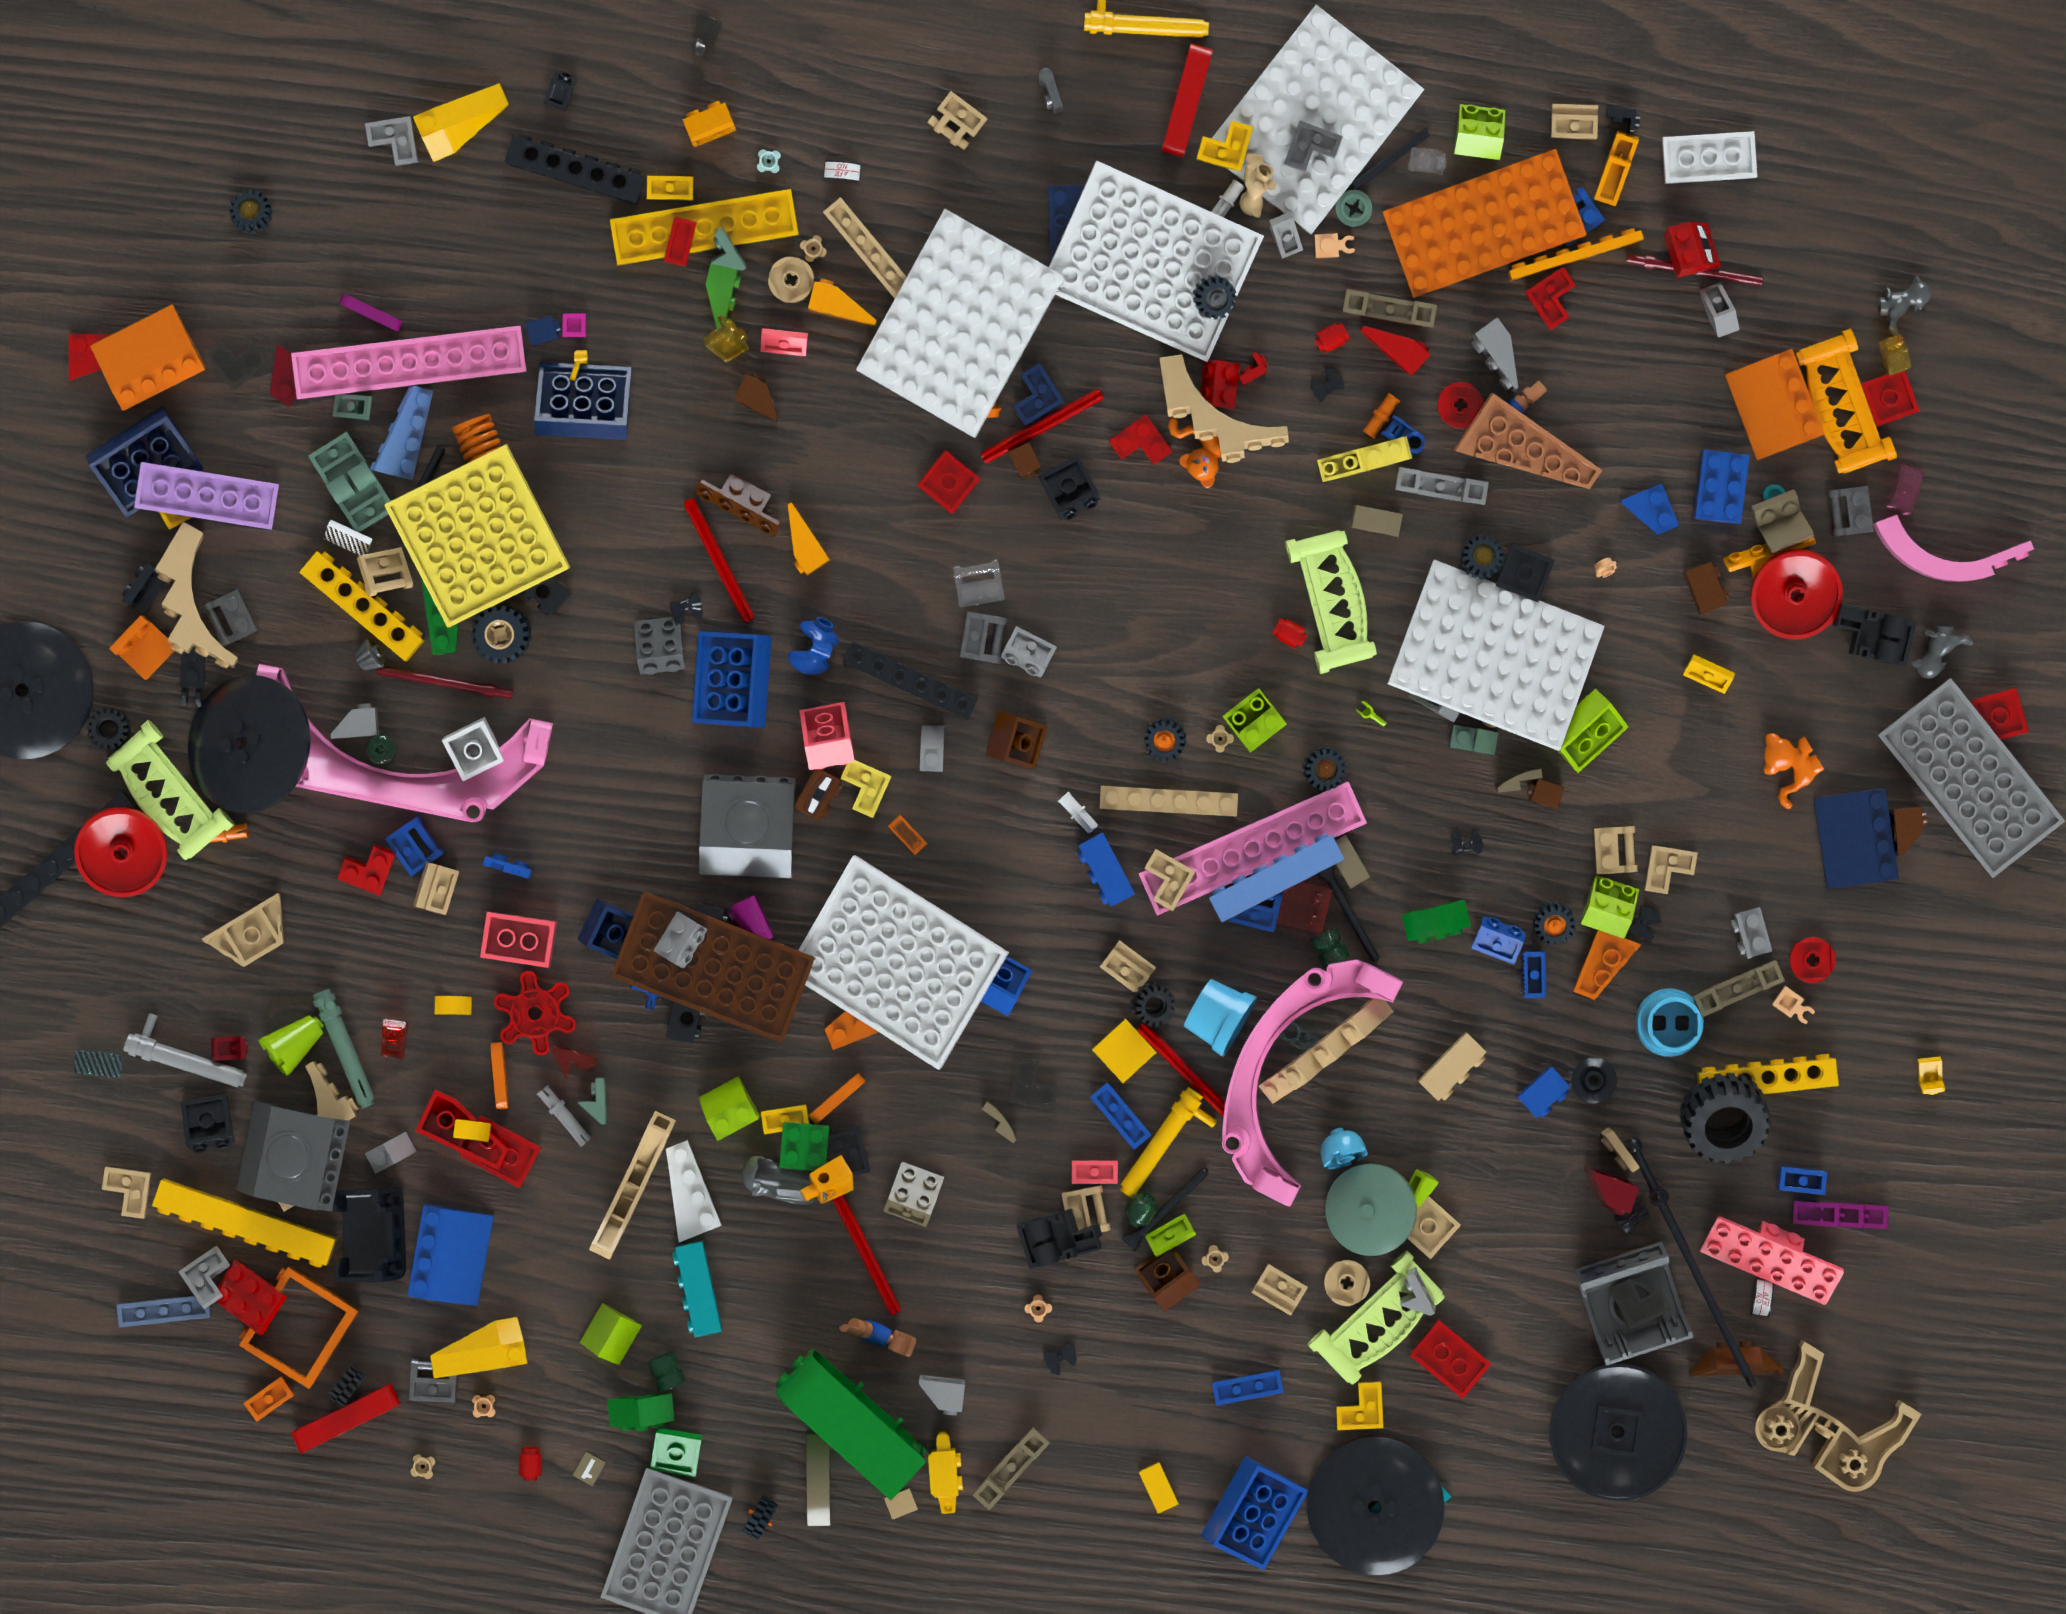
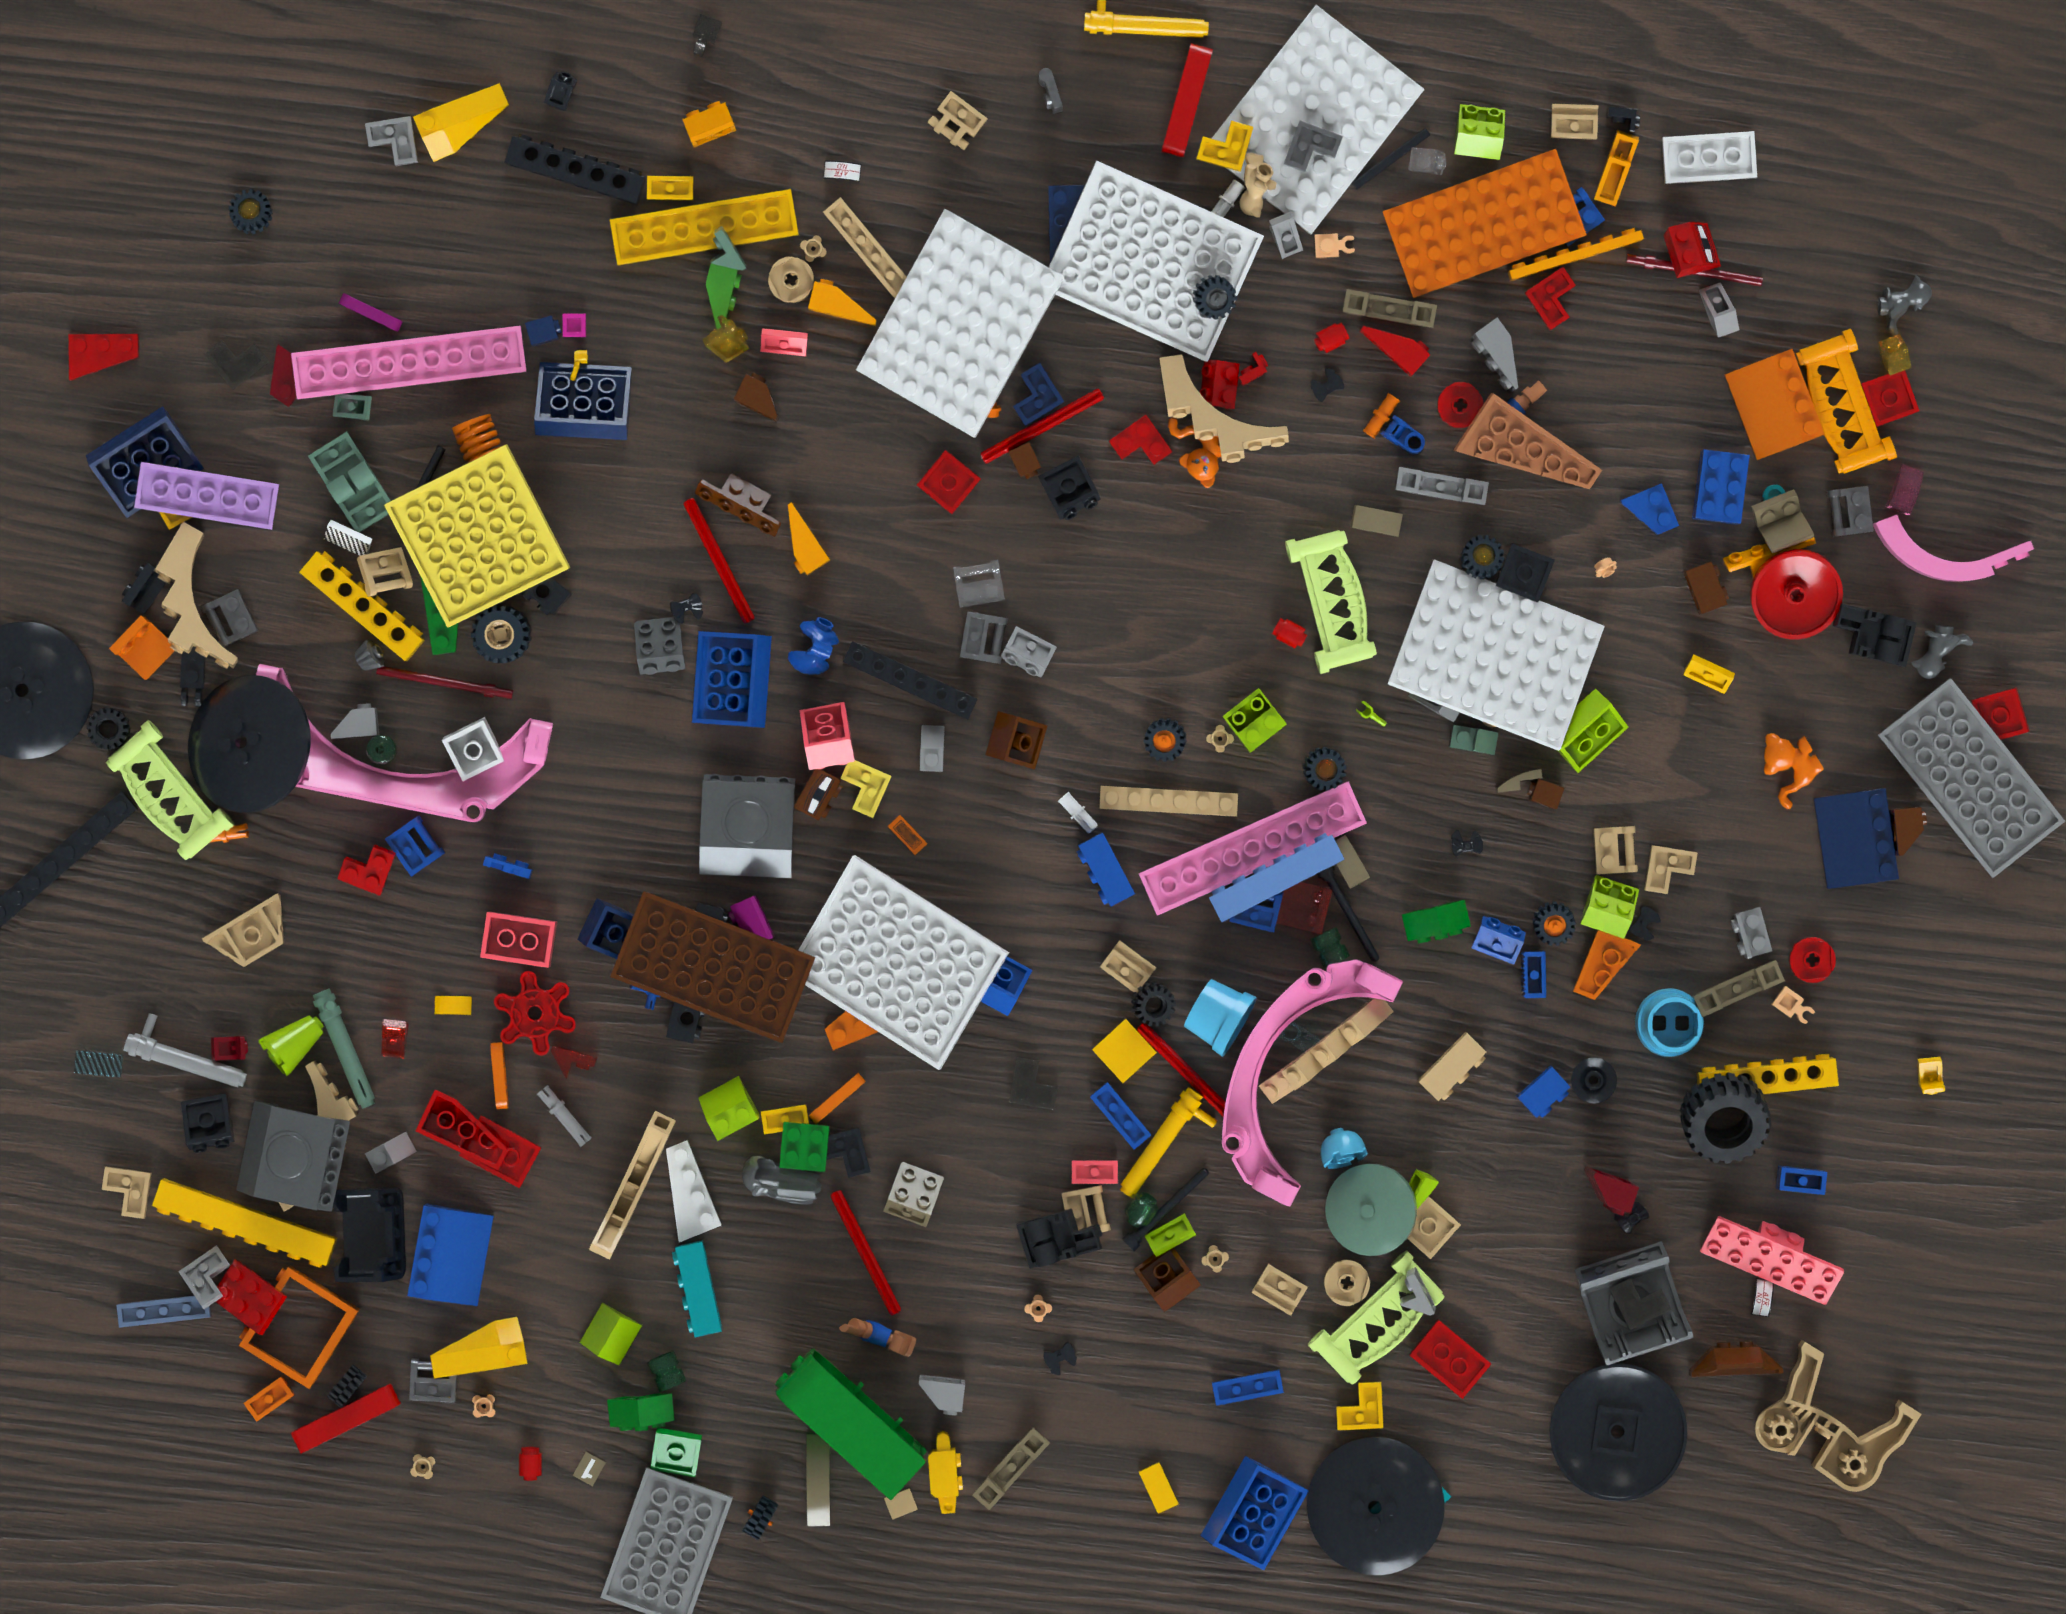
(121, 852): red dish -> none
(147, 357): orange slope -> none
(402, 446): medium blue wing -> none
(436, 888): tan plate -> none
(472, 1130): yellow sticker -> none
(598, 1107): sand green slope -> none
(680, 241): red tile -> none
(680, 940): light grey bracket -> none
(764, 156): light aqua plate -> none
(829, 1181): light orange torso -> none
(1003, 1127): dark tan slope -> none
(1175, 877): tan plate -> none
(1351, 197): sand green gear -> none
(1364, 459): light yellow slope -> none
(1623, 1157): tan plate -> none
(1634, 1147): black bar -> none
(1841, 1214): magenta slope -> none

